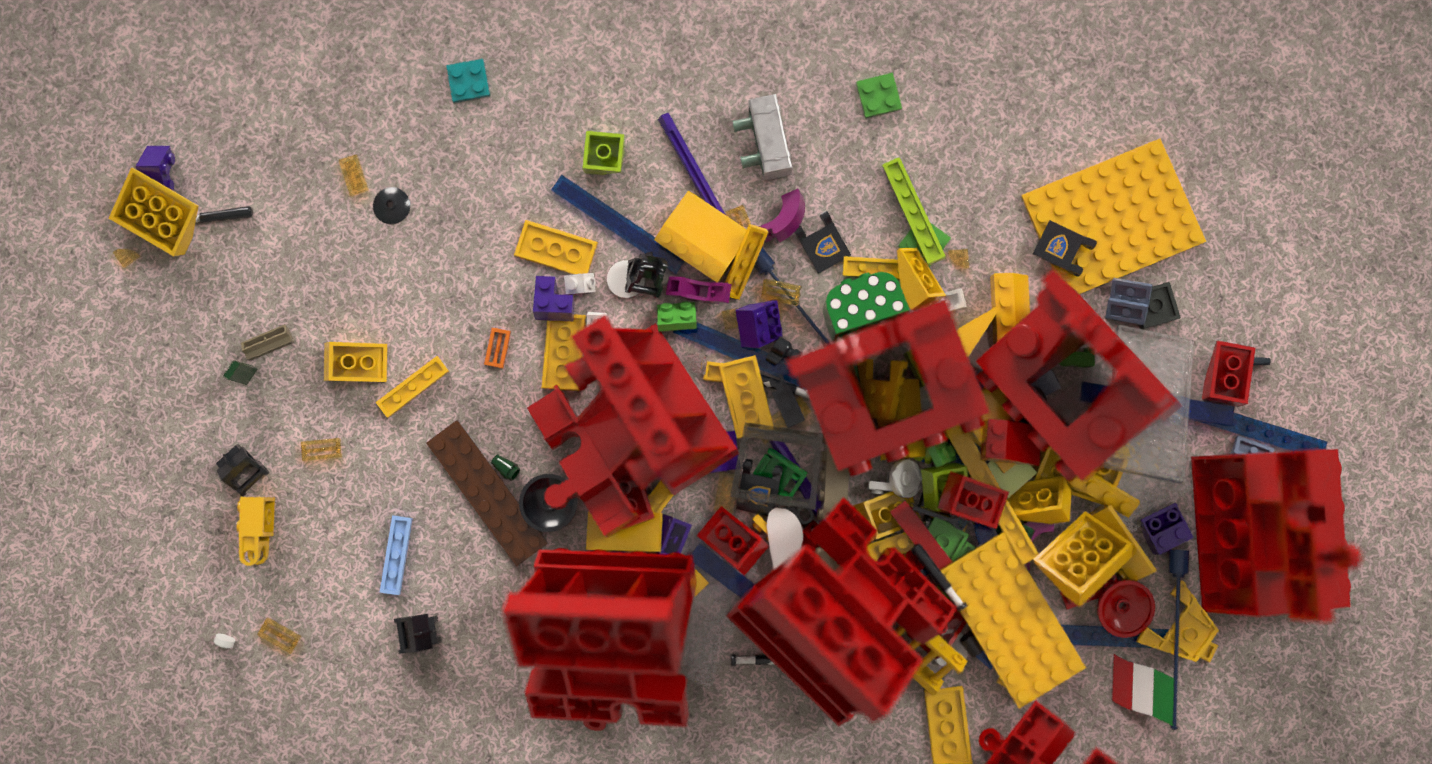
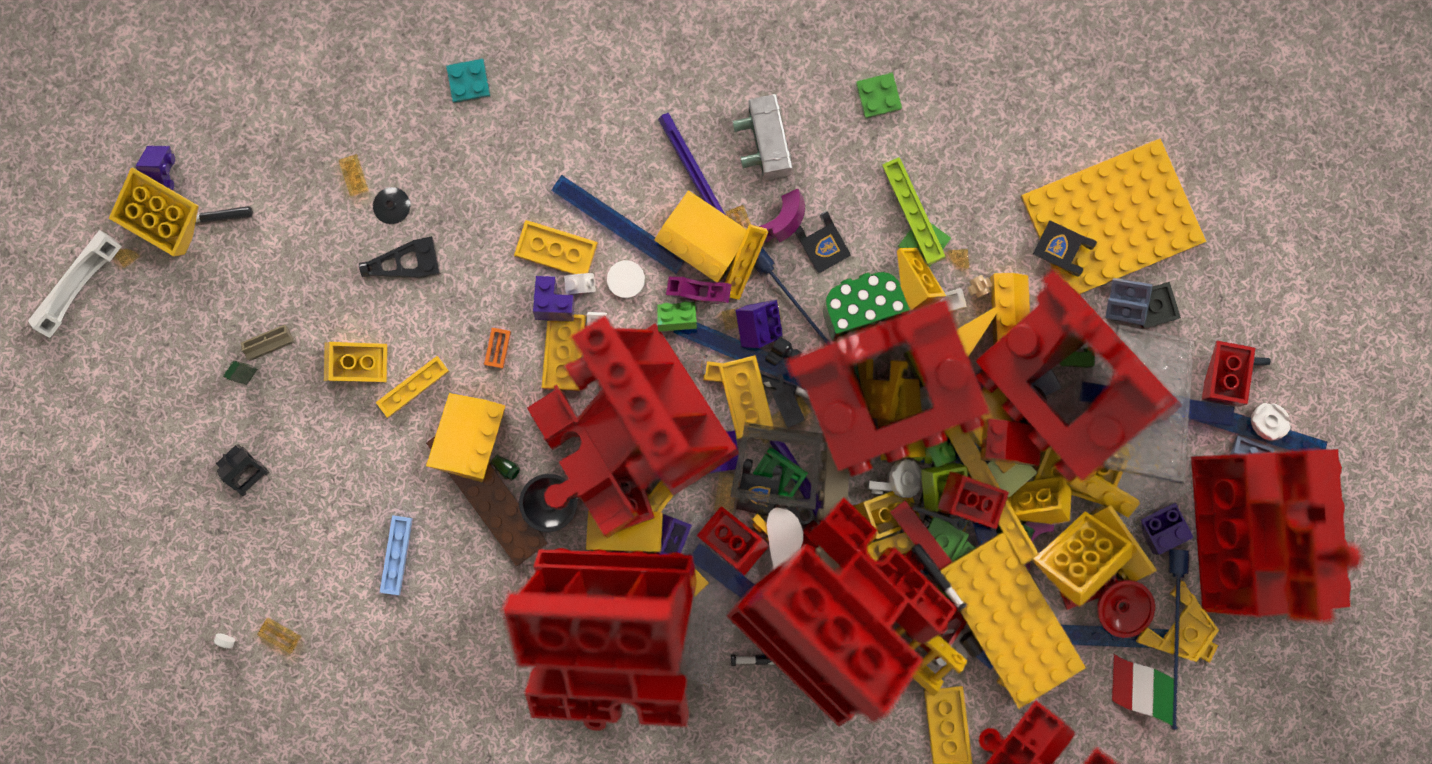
(52, 309): none -> white arch
(255, 527): yellow brick -> none
(304, 451): clear yellow tile -> none
(421, 633): black piece -> none
(425, 255): none -> black plate
(466, 436): none -> yellow slope
(603, 153): lime slope -> none
(646, 267): black piece -> none
(796, 294): clear yellow tile -> none
(857, 266): yellow plate -> none
(979, 286): none -> tan gear
(980, 348): white tile -> none
(1270, 421): none -> white tile

